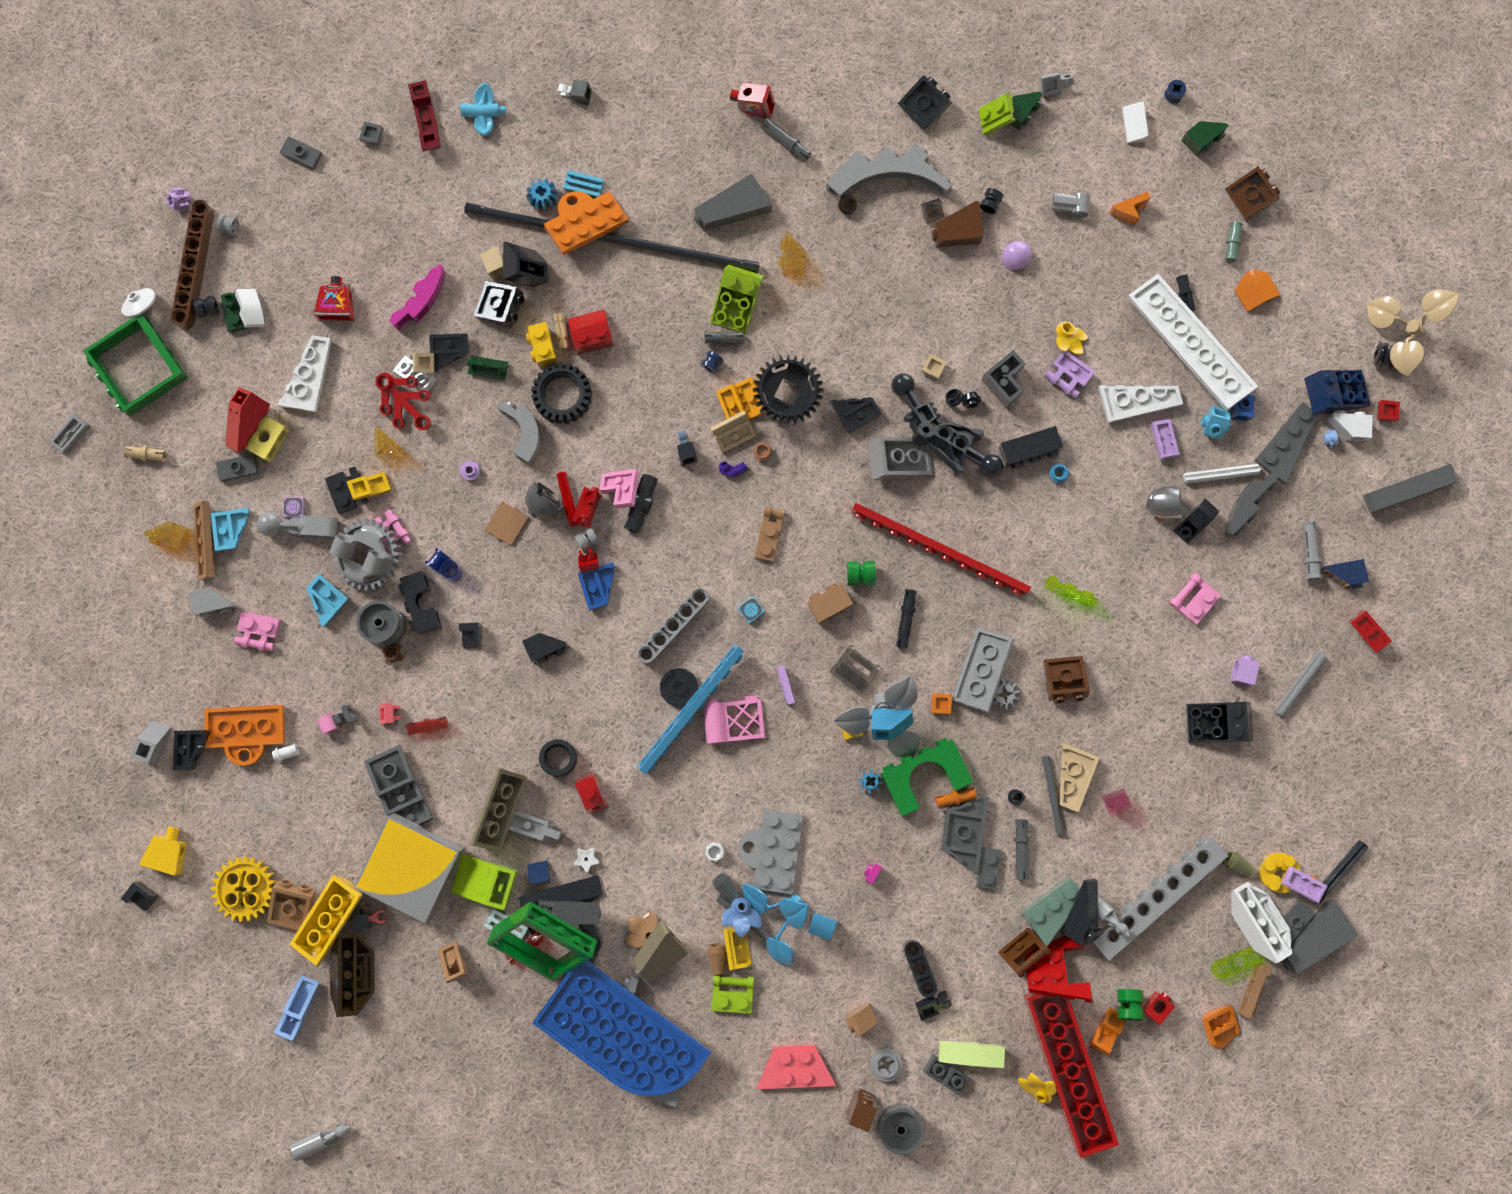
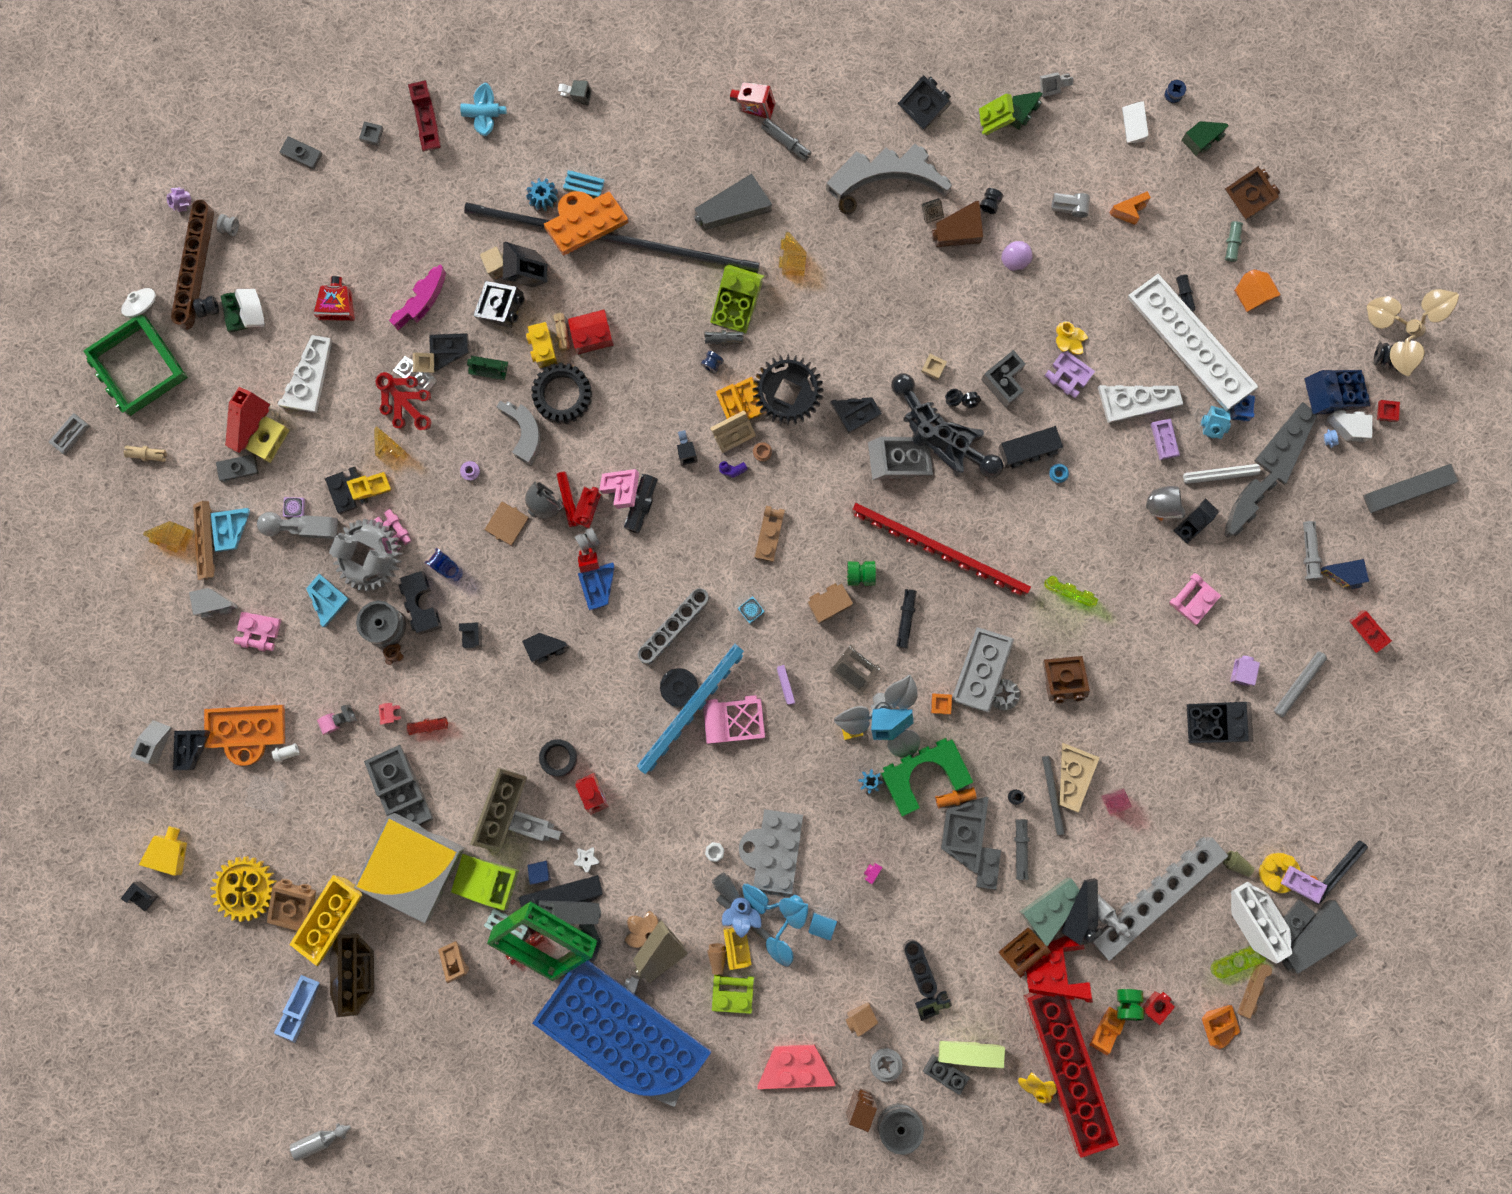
(364, 921): black piece -> none

